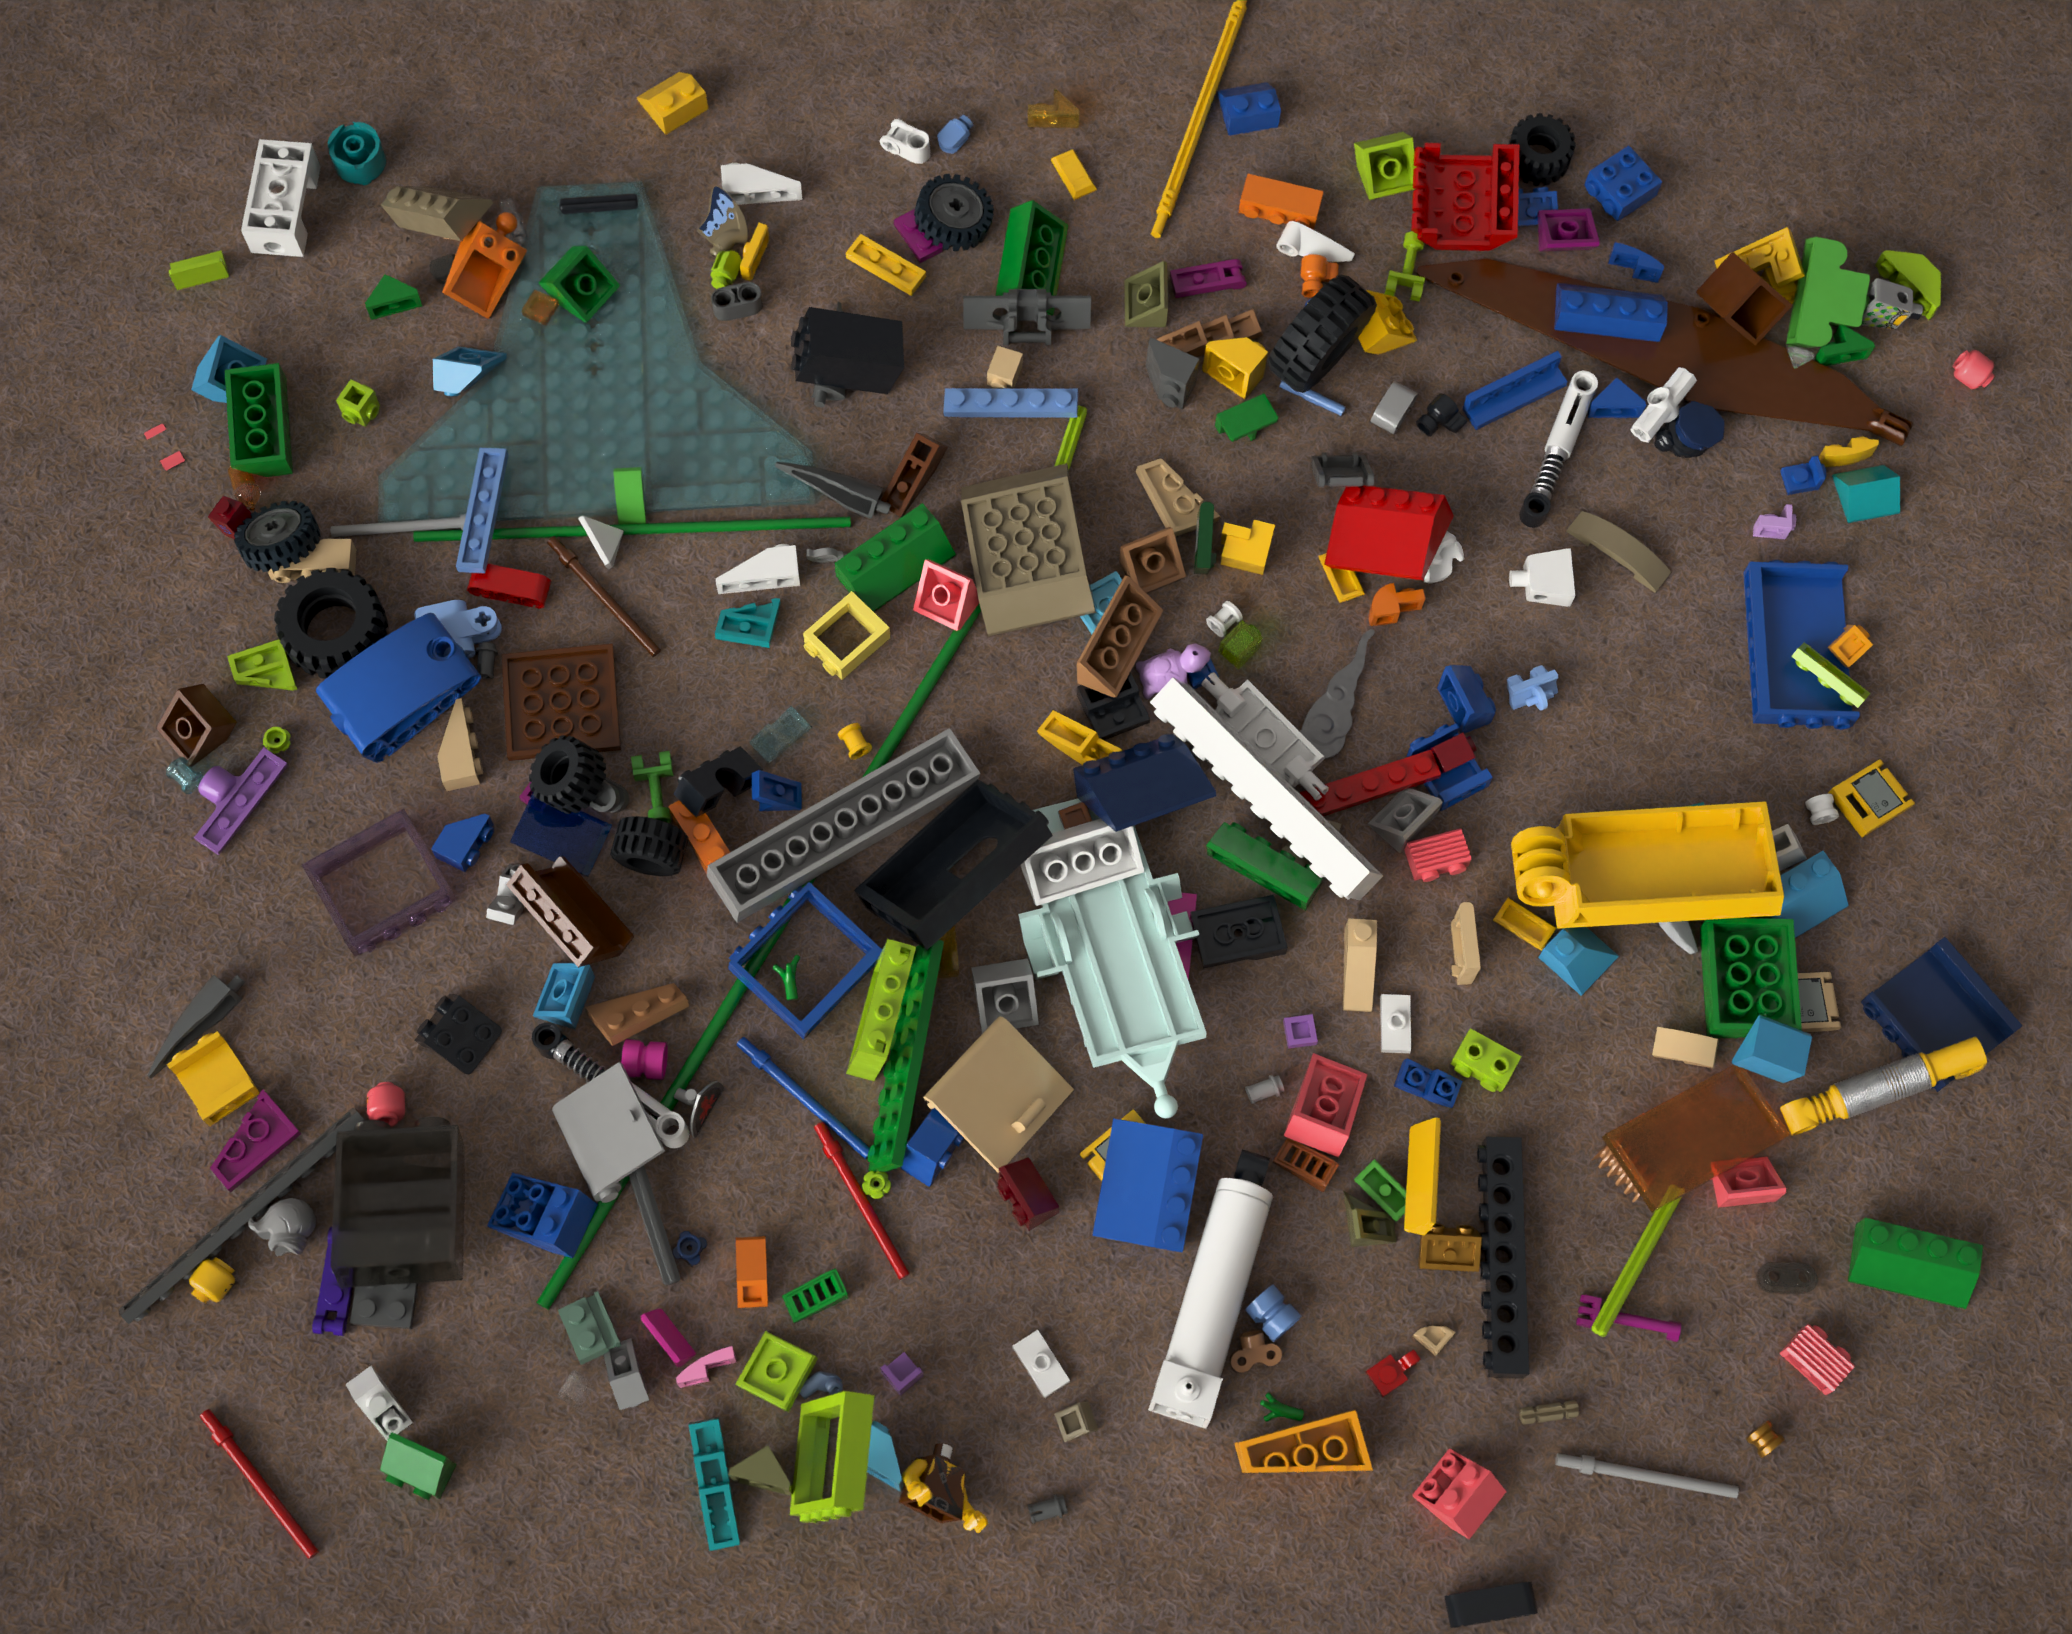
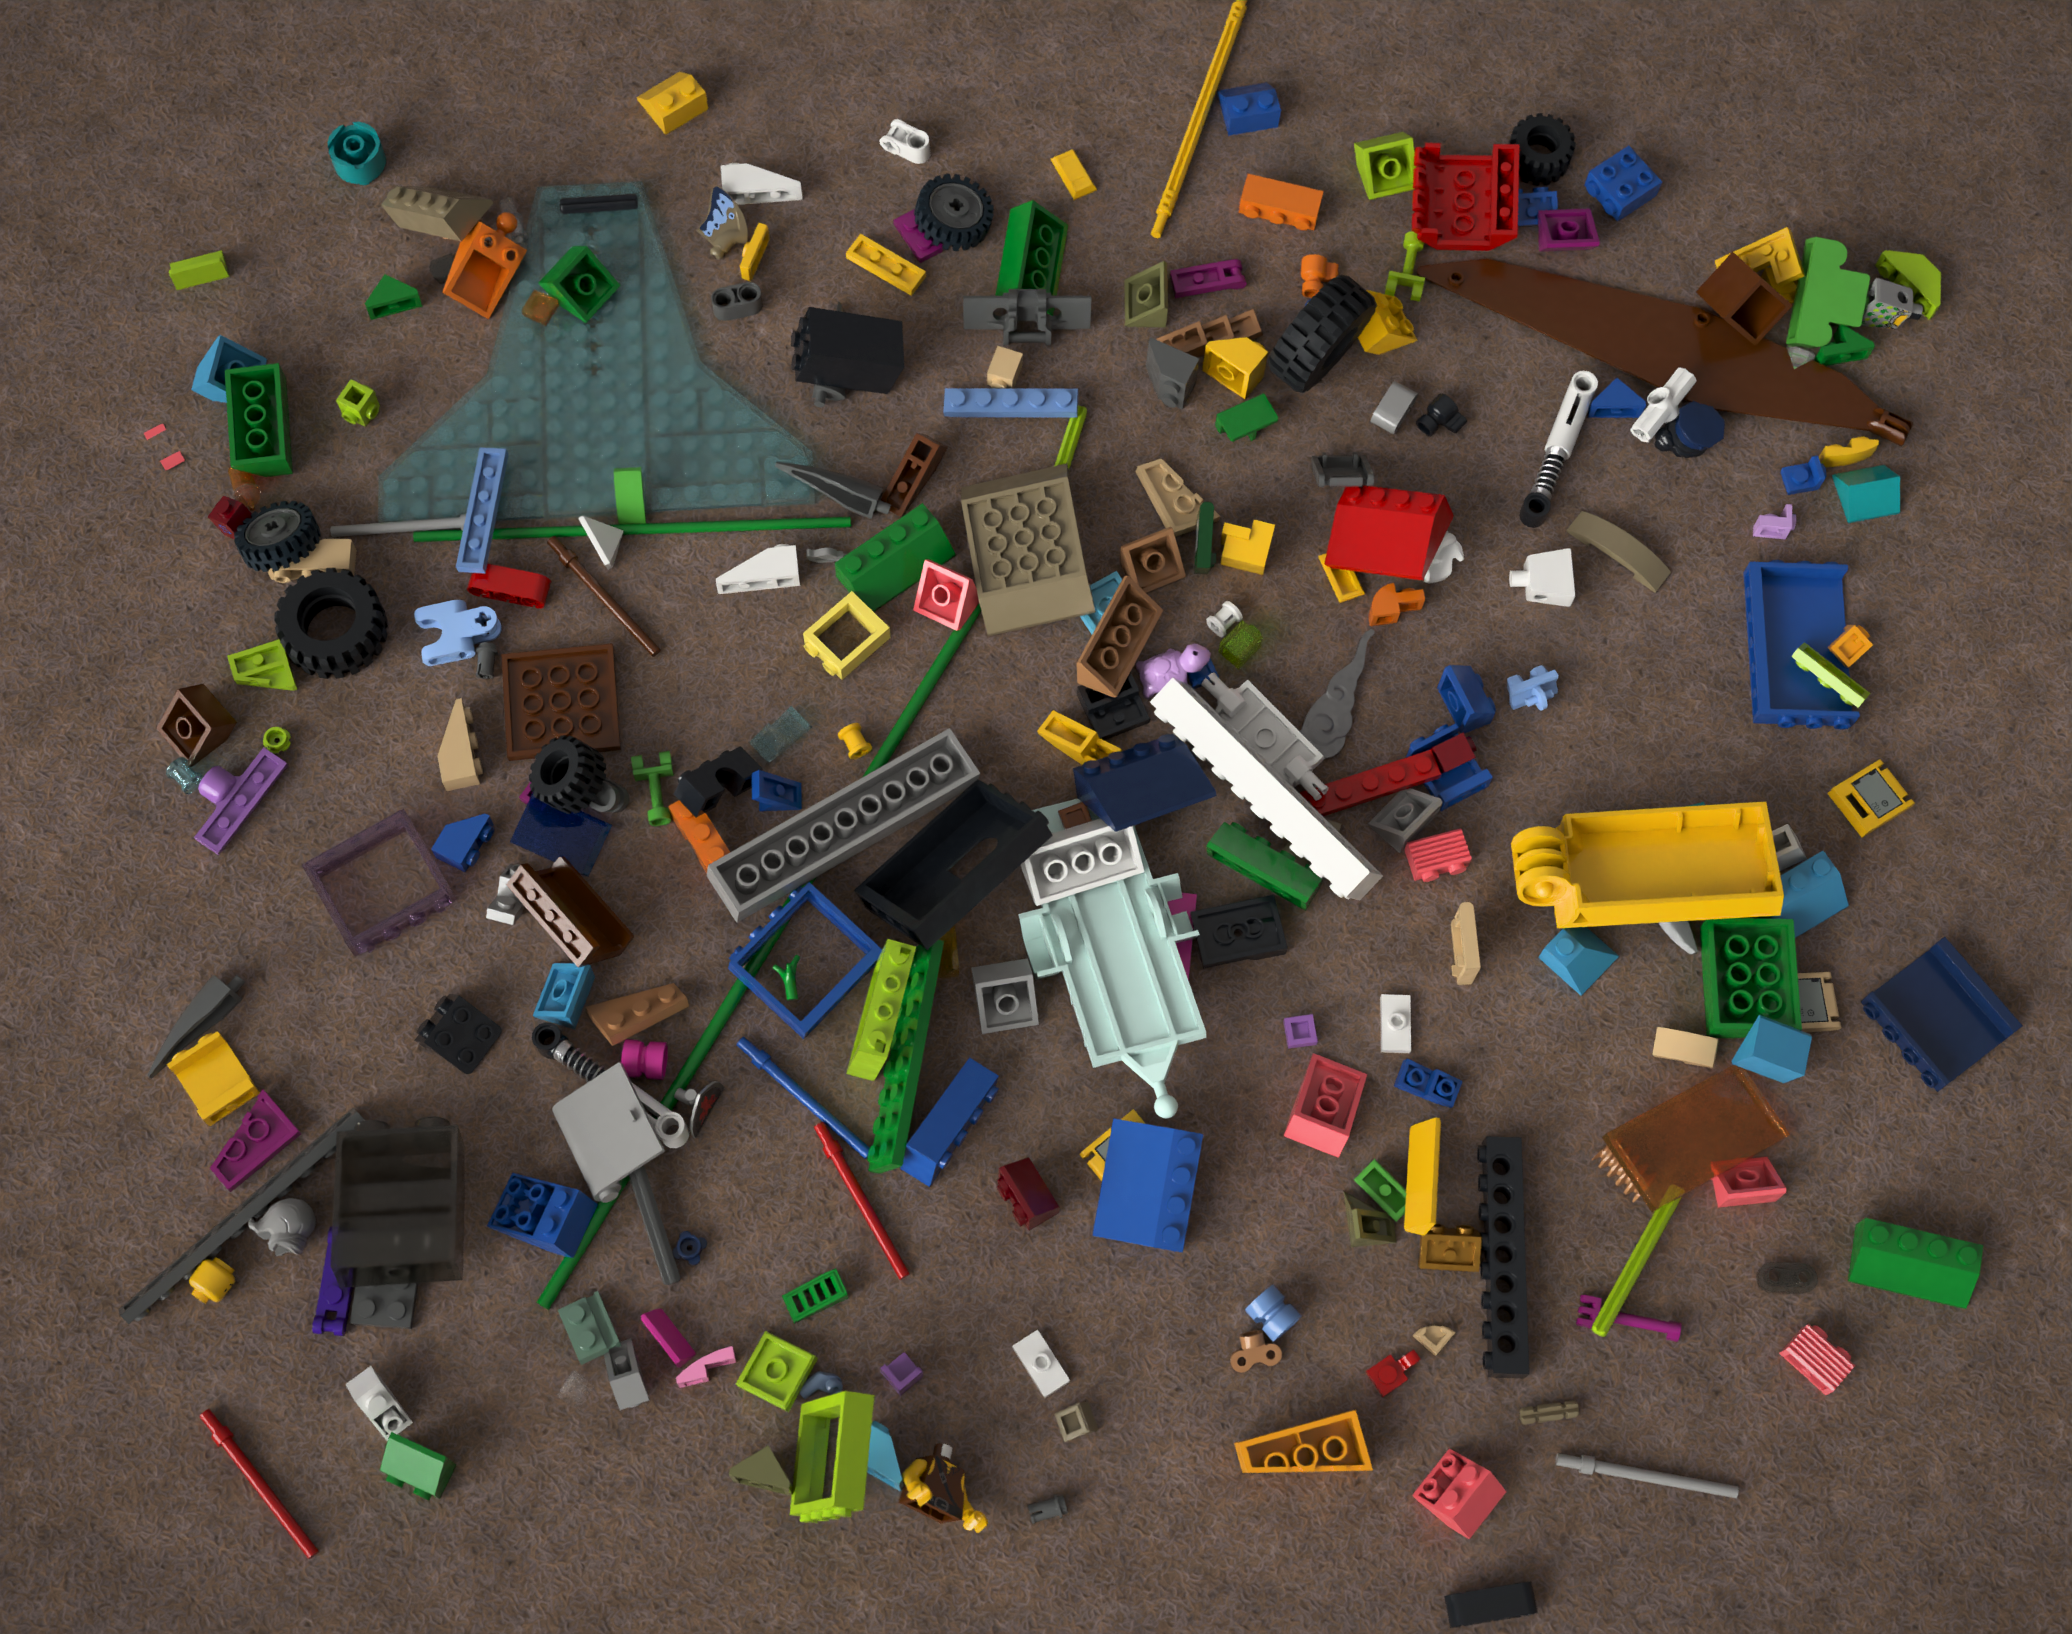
(271, 219): white plate -> none
(386, 1103): coral head -> none
(397, 686): blue panel -> none
(463, 368): slope -> none
(649, 846): black tyre -> none
(714, 1484): teal slope -> none
(725, 268): lime arm -> none
(749, 624): teal wing -> none
(751, 1272): orange slope -> none
(879, 1191): lime plate -> none
(954, 134): medium blue arm -> none
(999, 1093): tan container -> none
(1059, 115): clear yellow slope -> none
(1214, 1295): white piece -> none
(1265, 1089): light grey pin -> none
(1280, 1410): green bar -> none
(1304, 241): white piece -> none
(1310, 1178): dark orange slope -> none
(1317, 399): medium blue piece -> none
(1359, 964): tan slope -> none
(1485, 1061): lime brick -> none
(1514, 391): blue fence -> none
(1524, 924): yellow tile -> none
(1610, 312): blue slope -> none
(1644, 265): blue slope -> none
(1765, 1438): pearl gold wheel -> none
(1822, 809): white wheel -> none
(1885, 1085): piece -> none
(1973, 369): coral head -> none

